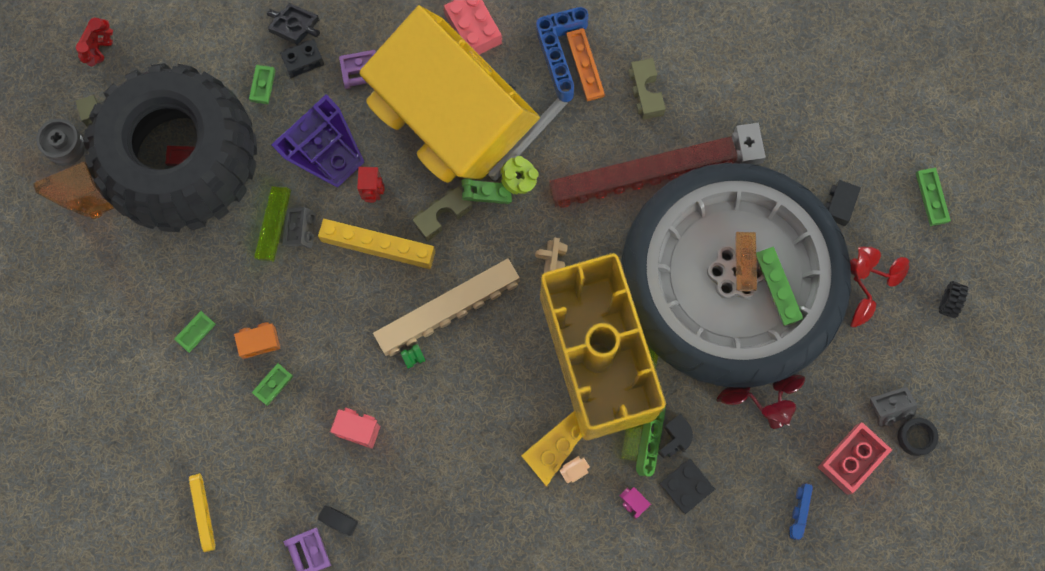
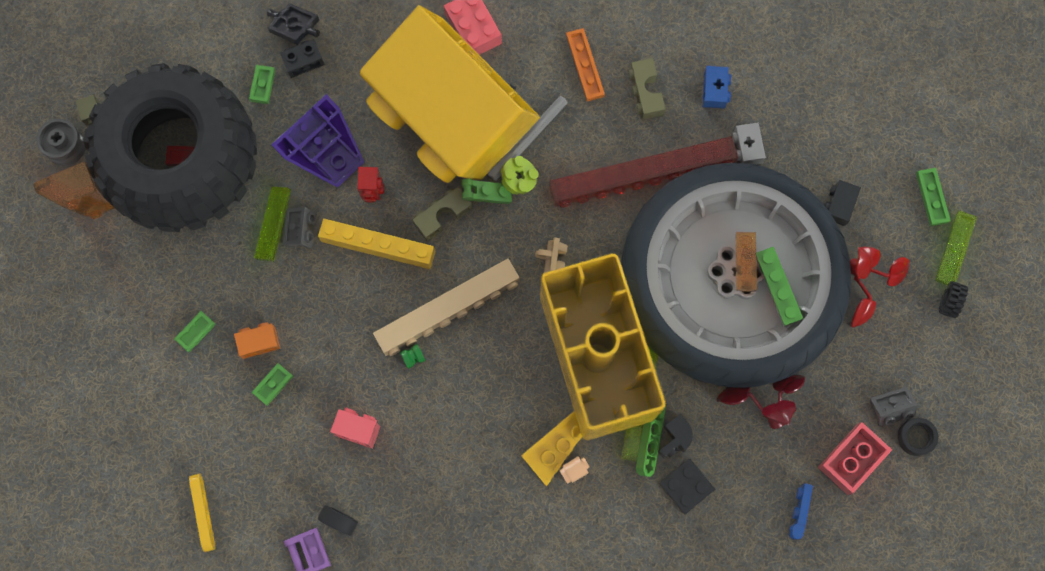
(89, 42): red piece -> none
(352, 64): medium lavender plate -> none
(554, 50): blue beam -> none
(634, 501): dark pink brick -> none
(714, 77): none -> blue brick
(956, 248): none -> clear neon green plate

